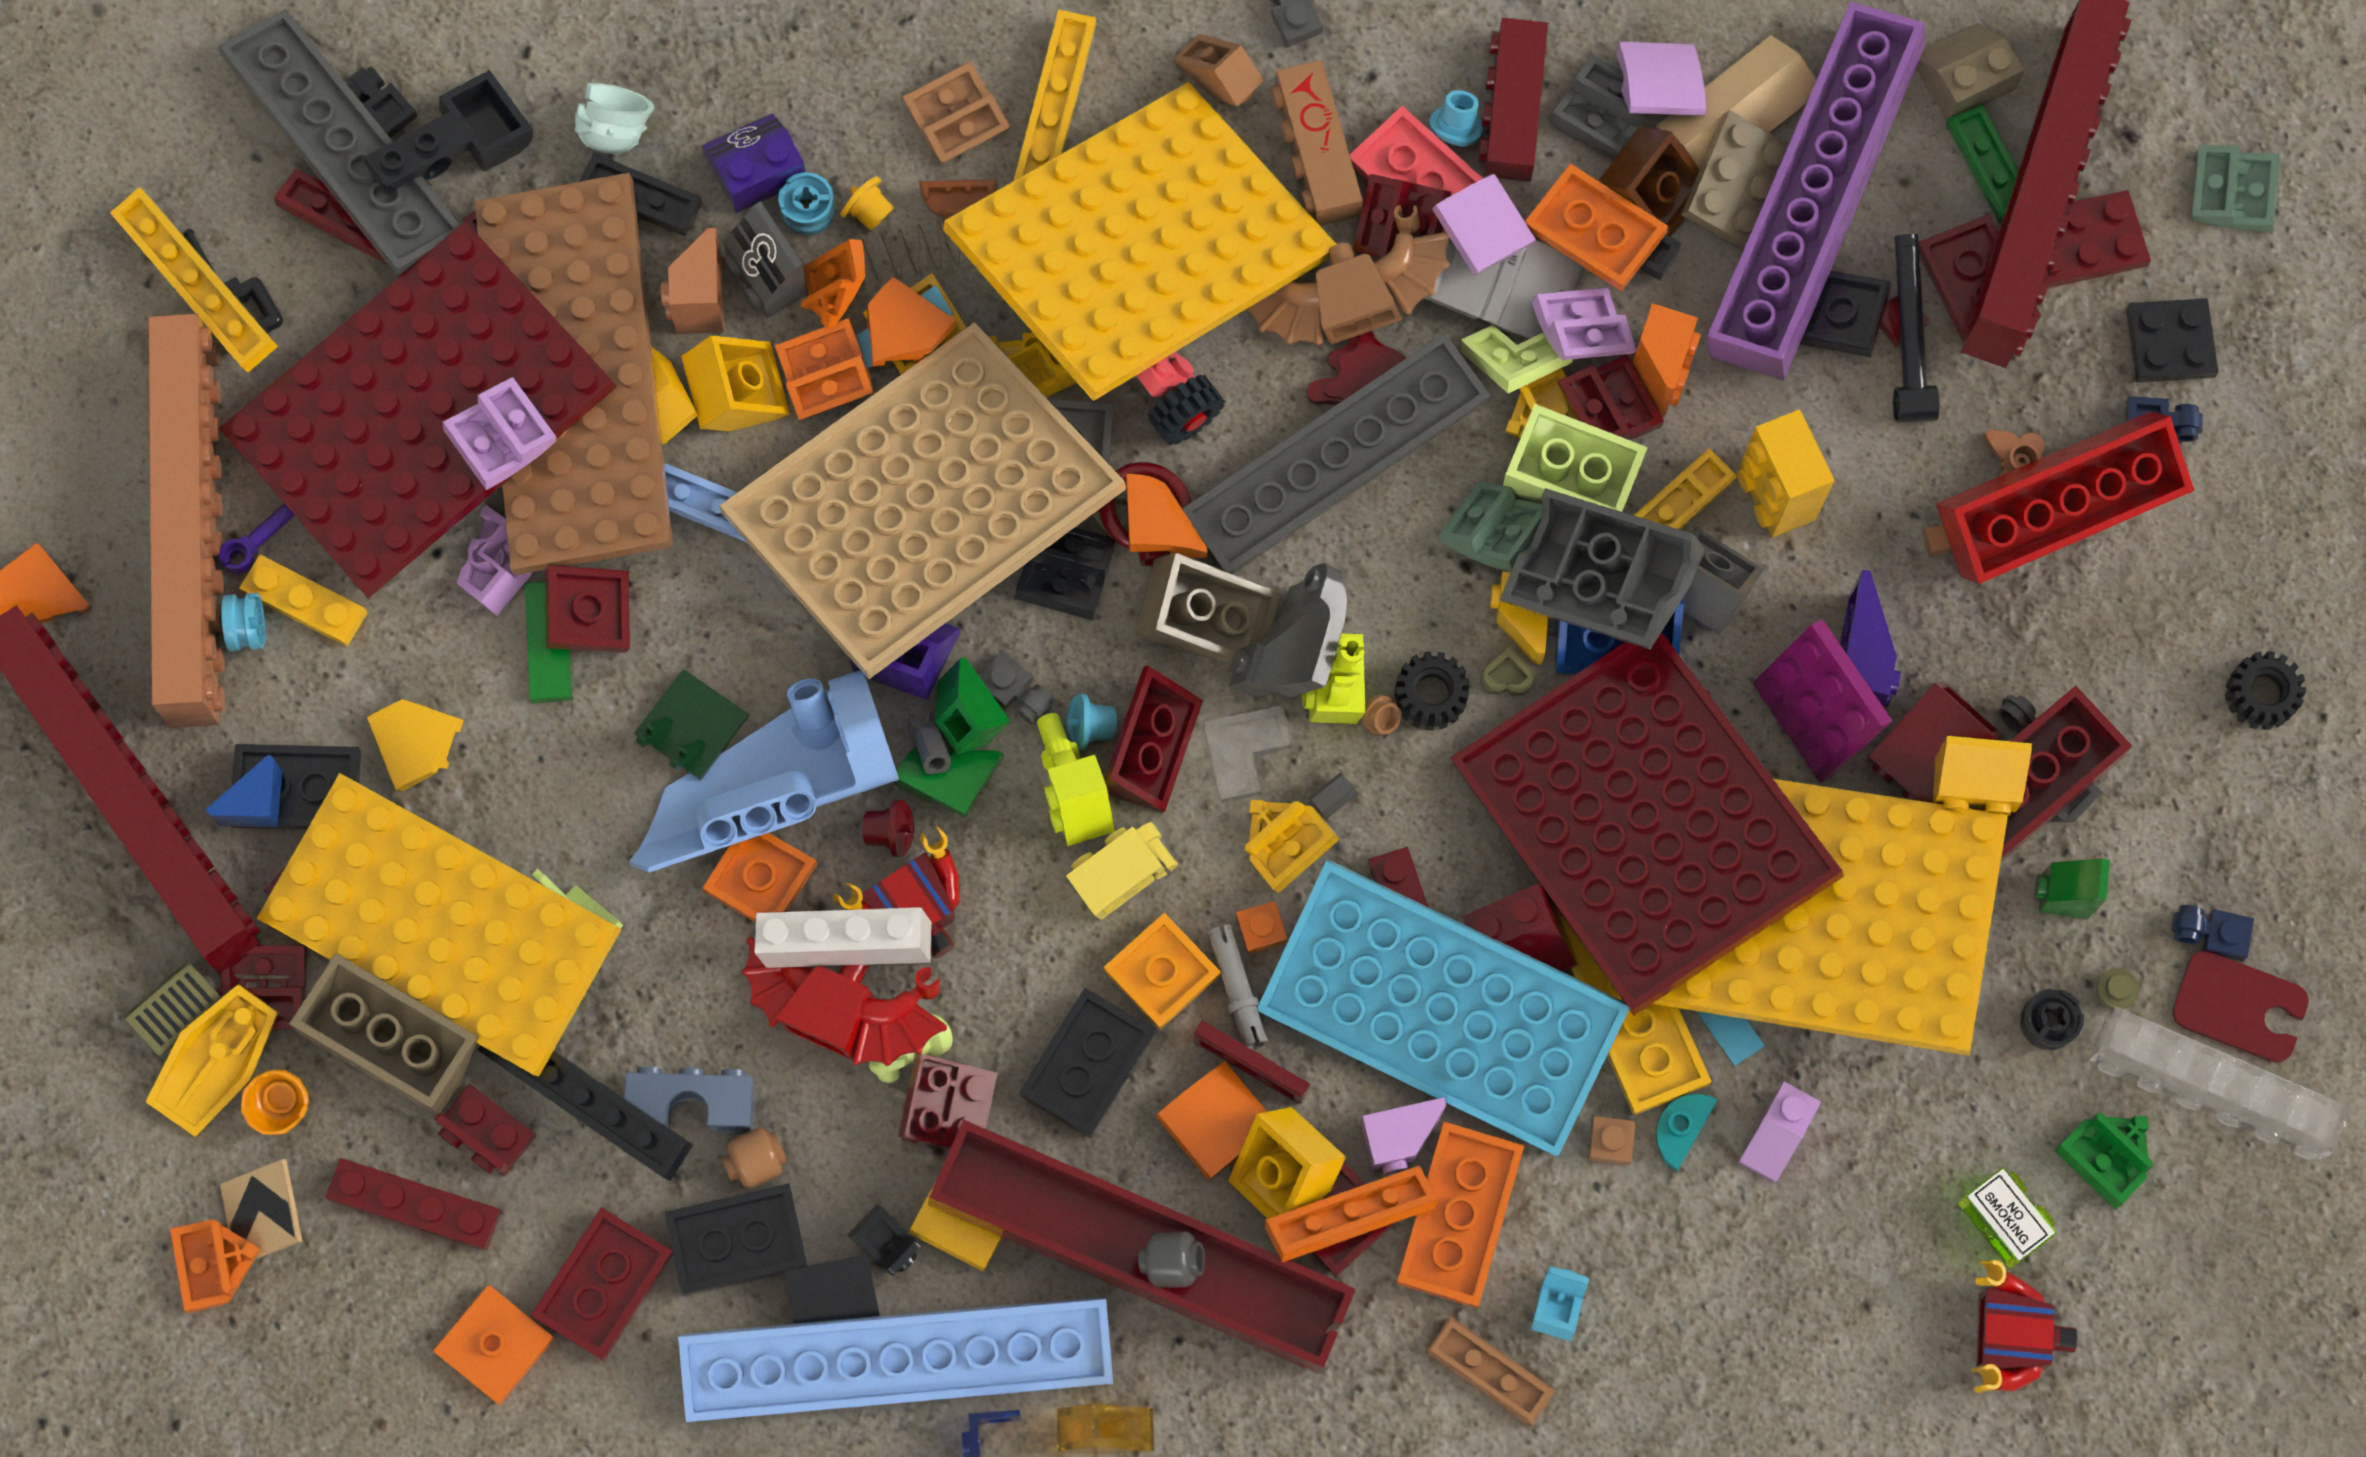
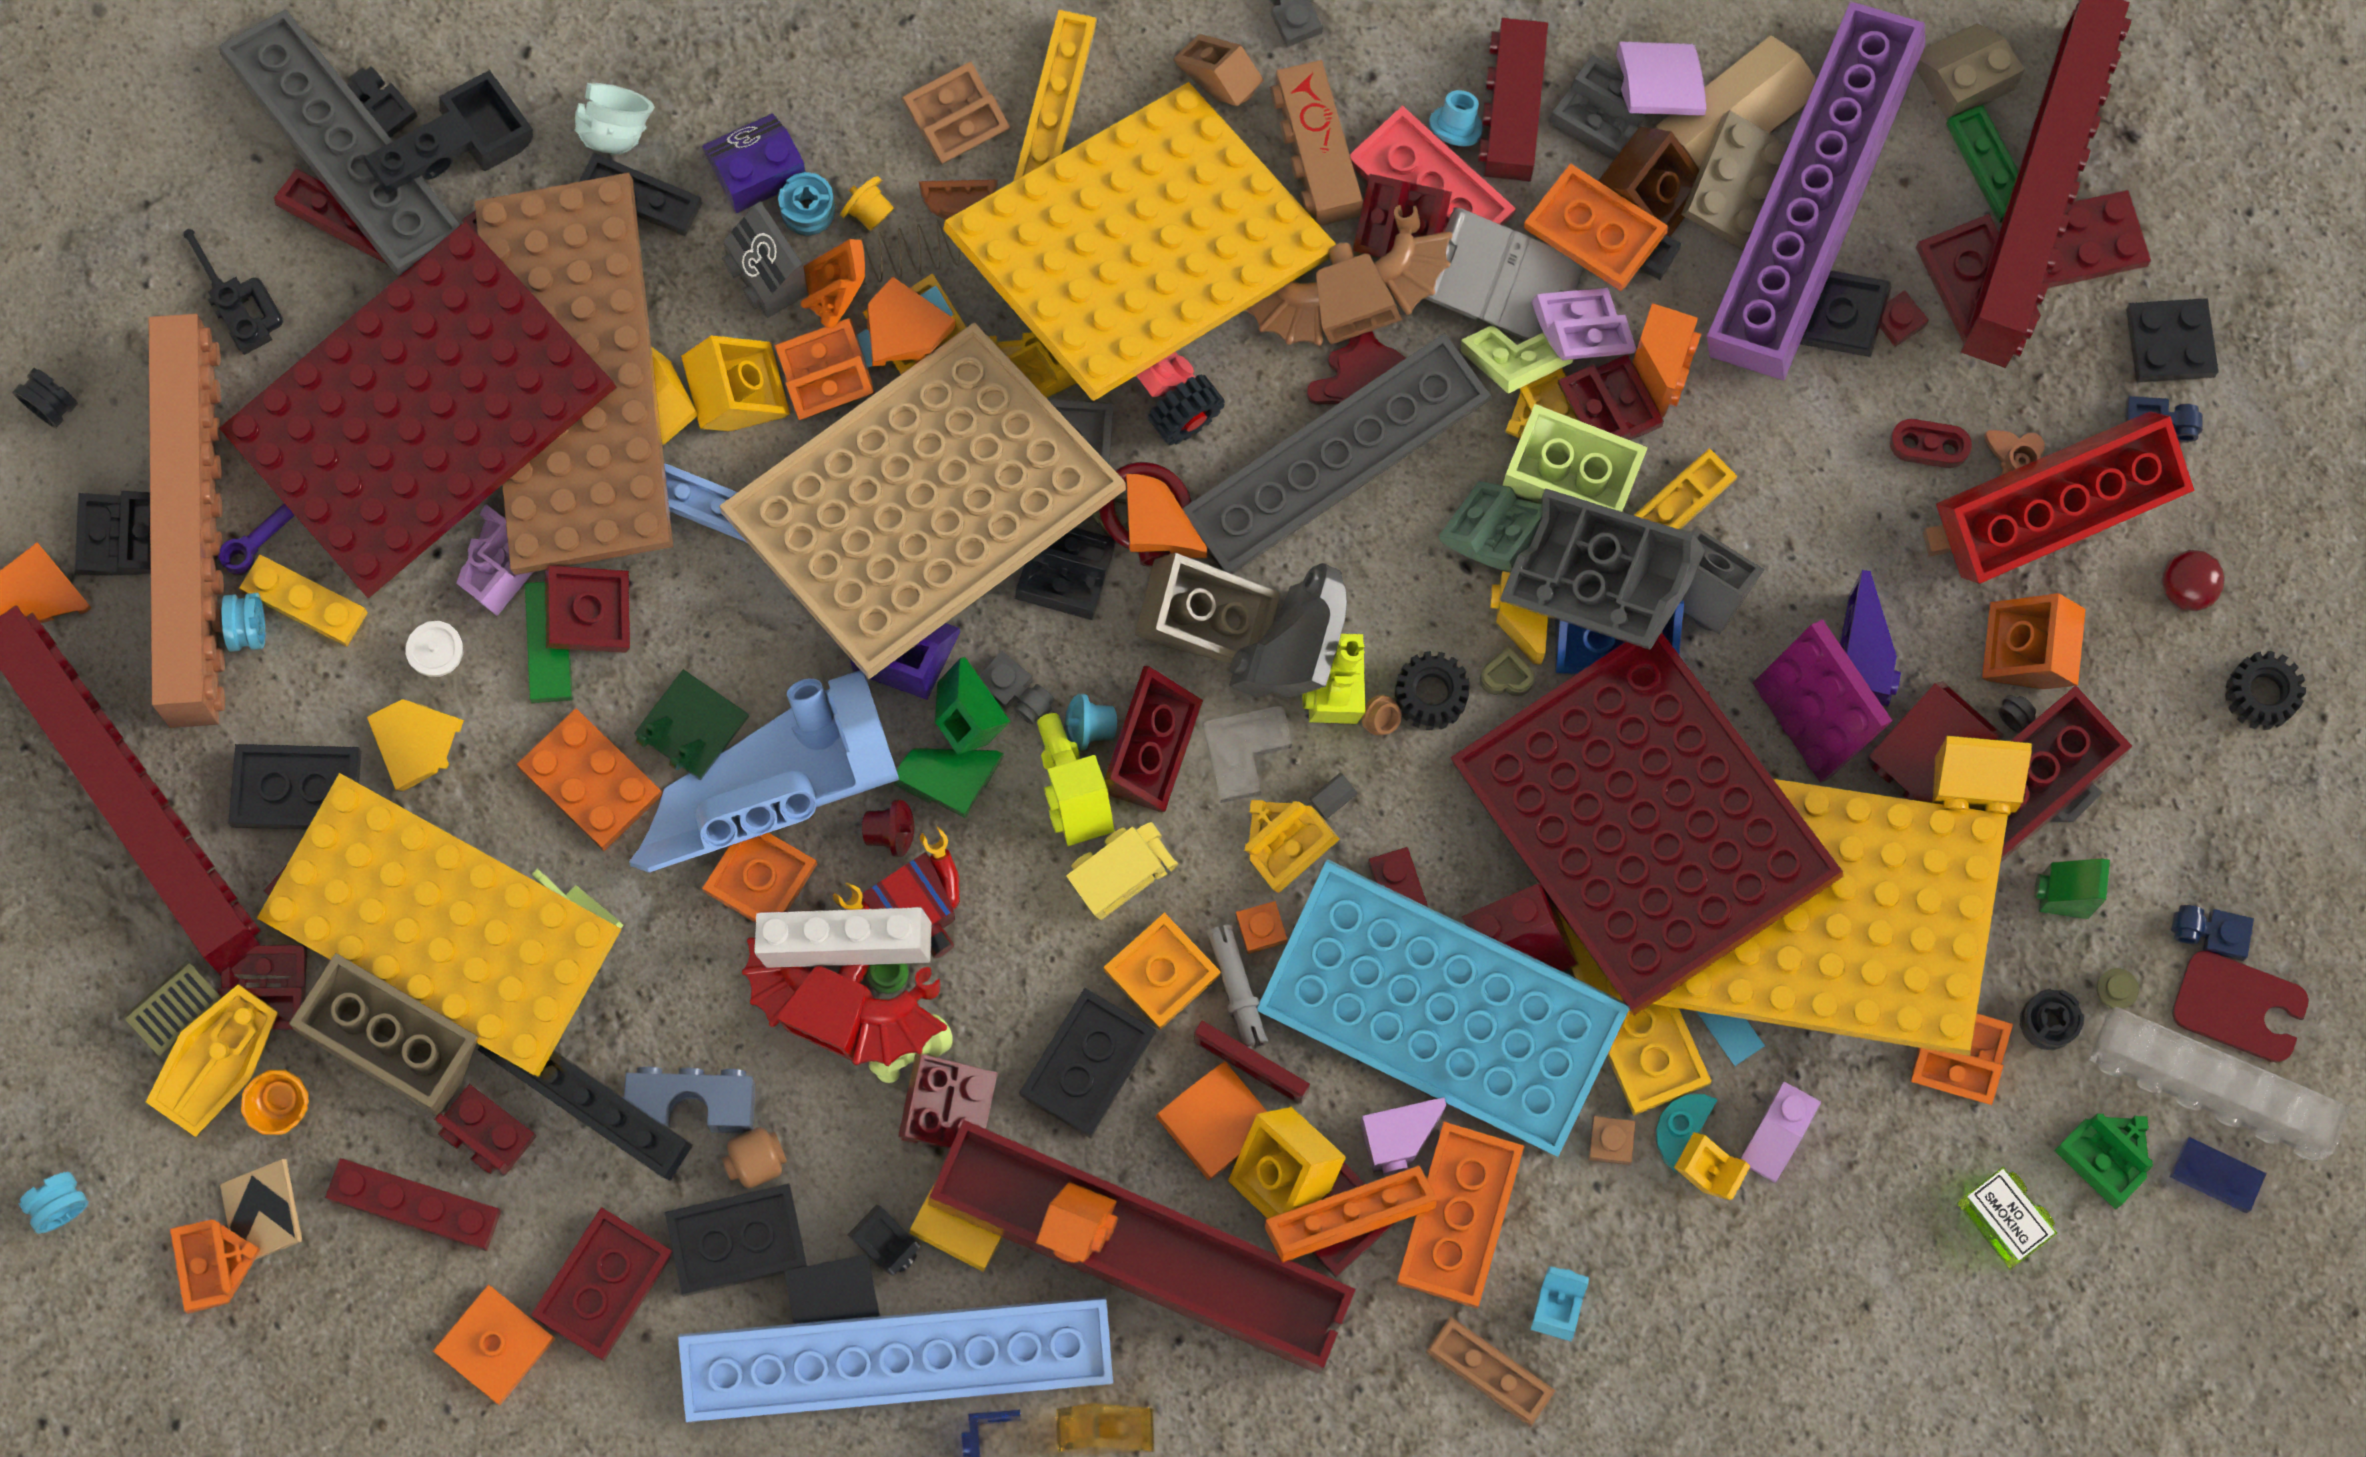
(45, 398): none -> black wheel
(53, 1203): none -> medium azure wheel
(113, 534): none -> black slope
(194, 279): yellow plate -> none
(252, 799): blue slope -> none
(434, 649): none -> white piece
(499, 433): lavender slope -> none
(589, 779): none -> orange plate
(696, 288): nougat slope -> none
(887, 977): none -> bright green plate
(929, 744): dark grey bar -> none
(1077, 1223): none -> orange brick
(1172, 1259): dark grey head -> none
(1483, 224): lavender slope -> none
(1711, 1167): none -> yellow bracket
(1785, 474): yellow brick -> none
(1915, 399): black piece -> none
(1929, 441): none -> dark red plate
(1964, 1075): none -> orange slope
(2015, 1331): torso -> none
(2034, 642): none -> orange slope
(2193, 580): none -> dark red hair
(2218, 1175): none -> clear blue plate
(2236, 188): sand green slope -> none

